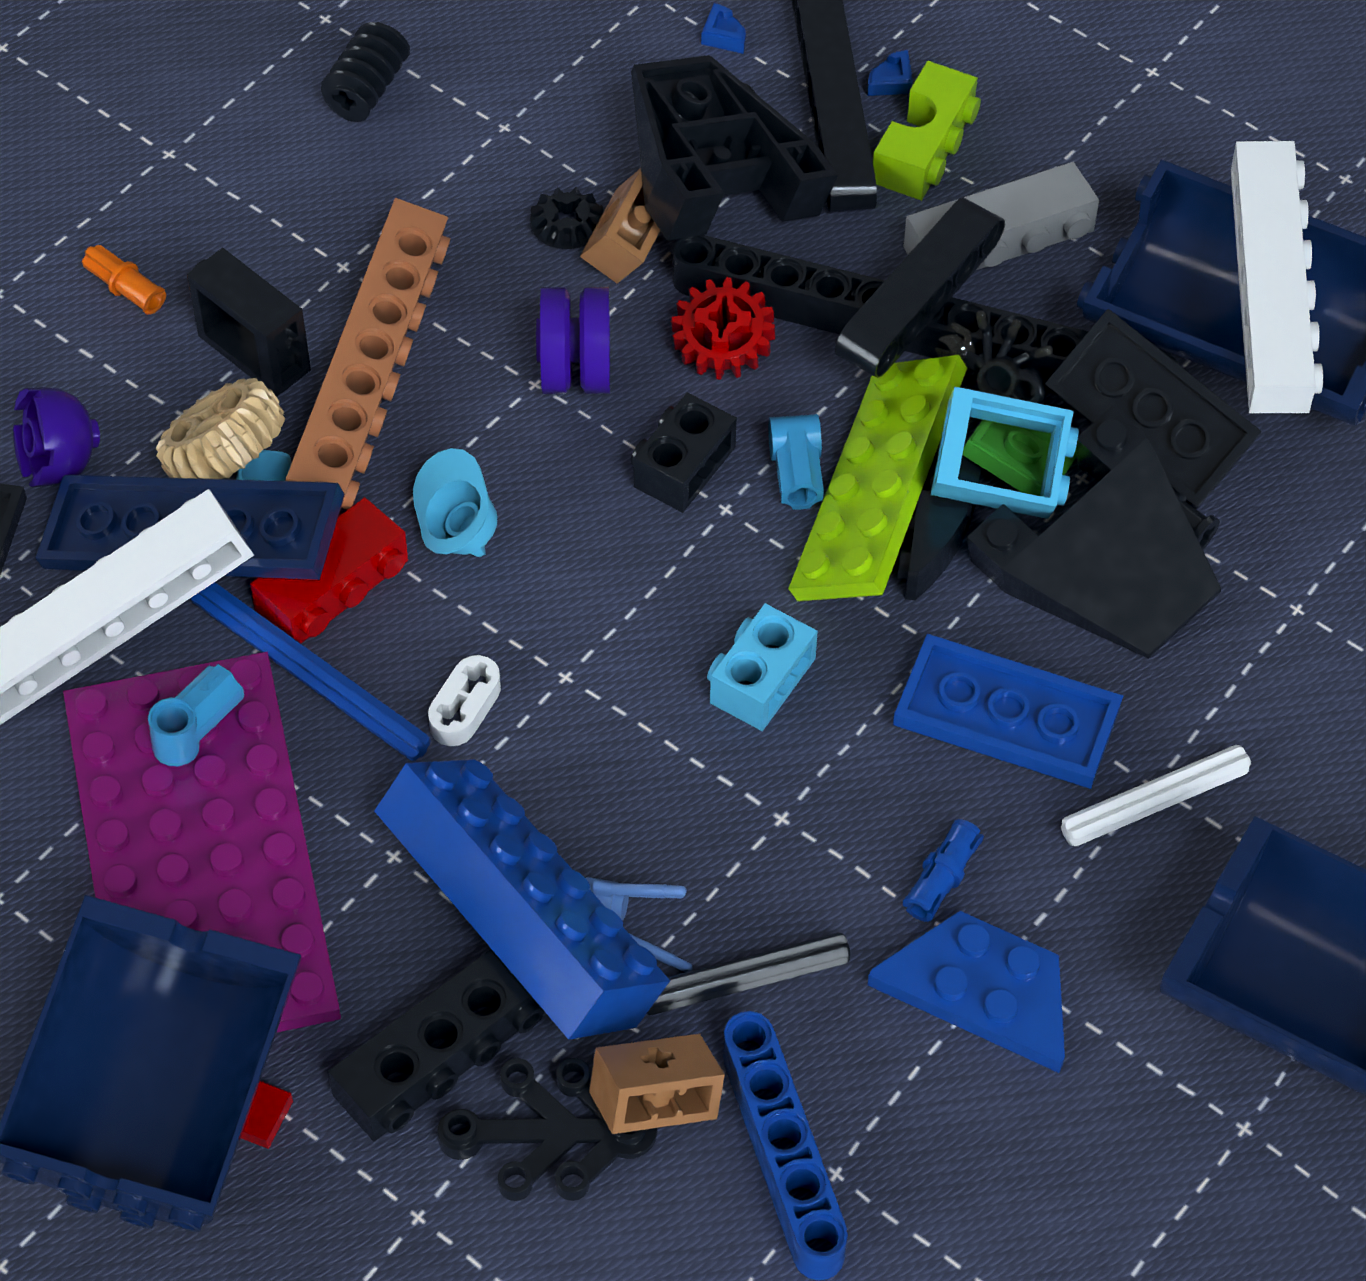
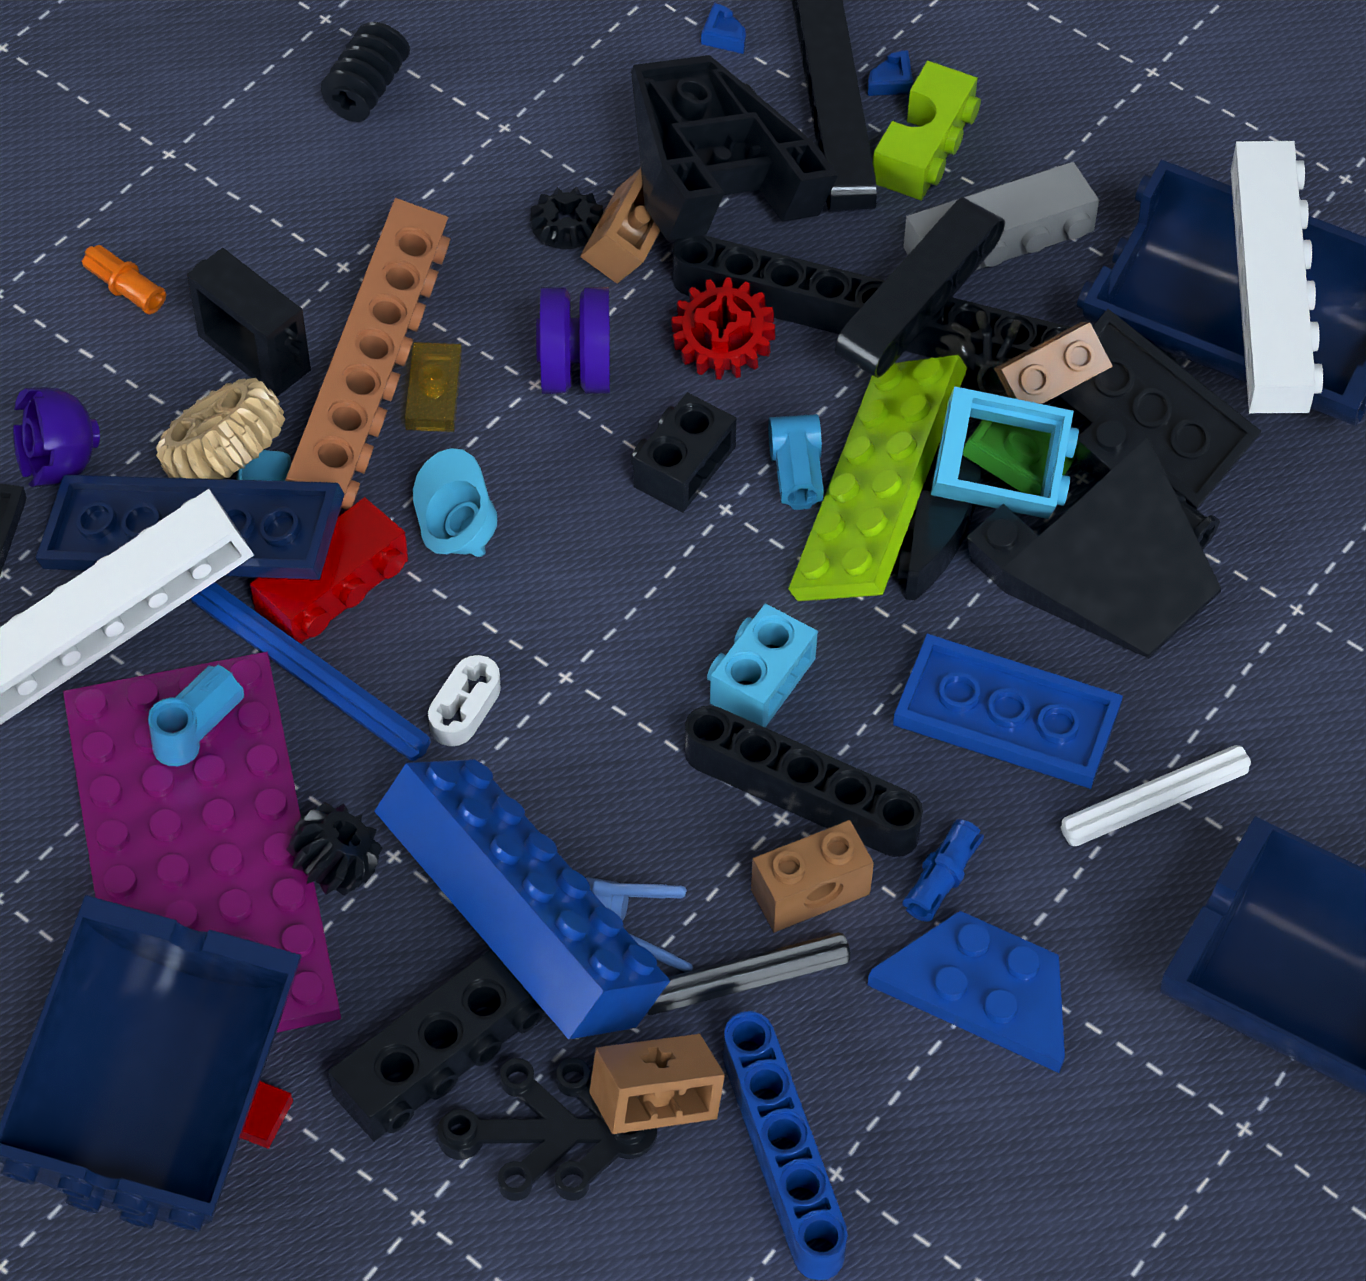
(334, 848): none -> black gear
(433, 387): none -> clear yellow plate
(789, 760): none -> black beam
(811, 876): none -> medium nougat brick
(1054, 365): none -> medium nougat brick

